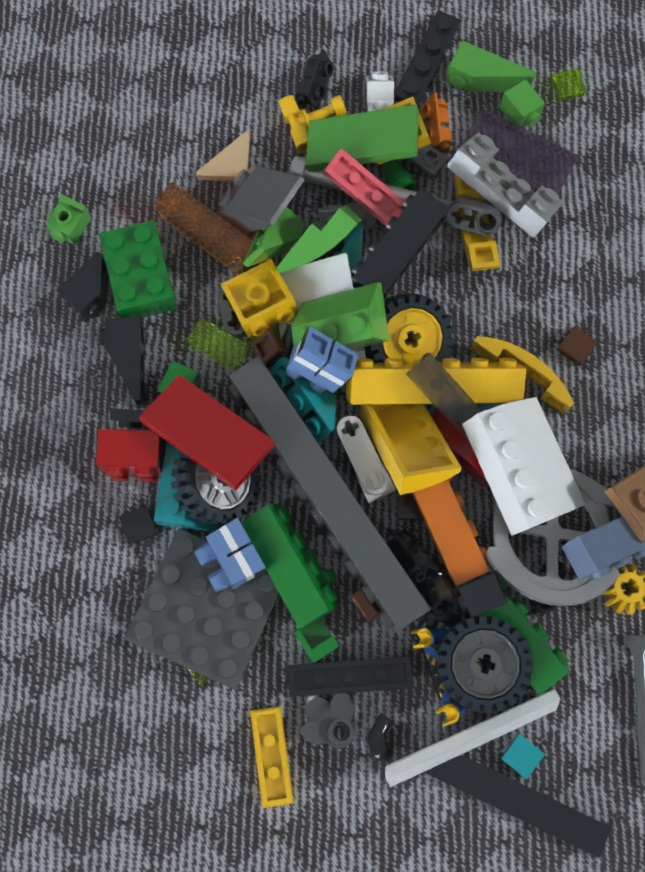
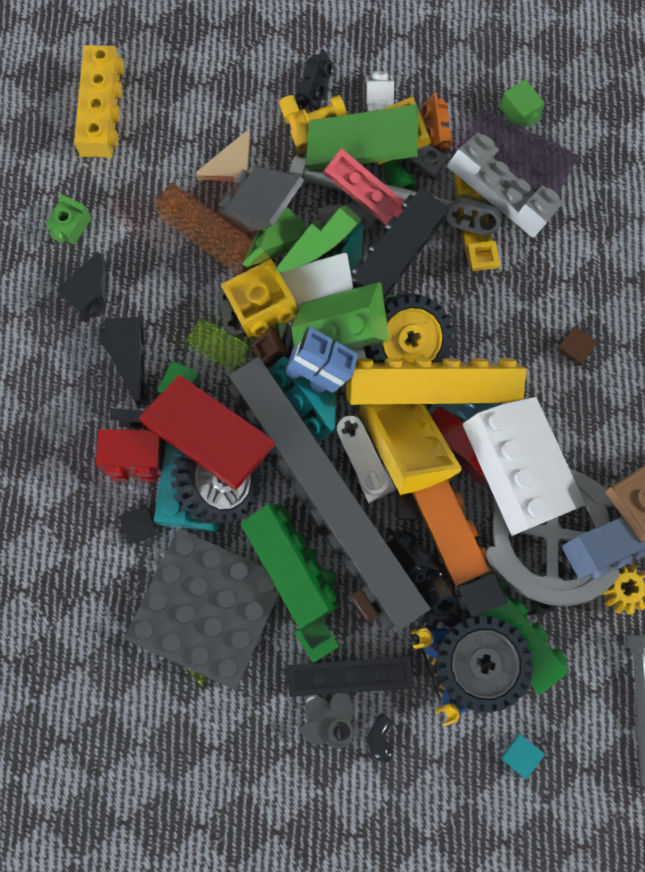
(98, 101): none -> yellow brick
(138, 270): green brick -> none
(234, 554): medium blue hips -> none
(271, 757): yellow tile -> none
(428, 58): black plate -> none
(443, 391): clear smoke tile -> none
(471, 737): white tile -> none
(484, 71): bright green slope -> none
(523, 803): black tile -> none
(556, 392): yellow slope -> none
(568, 84): clear neon green tile -> none

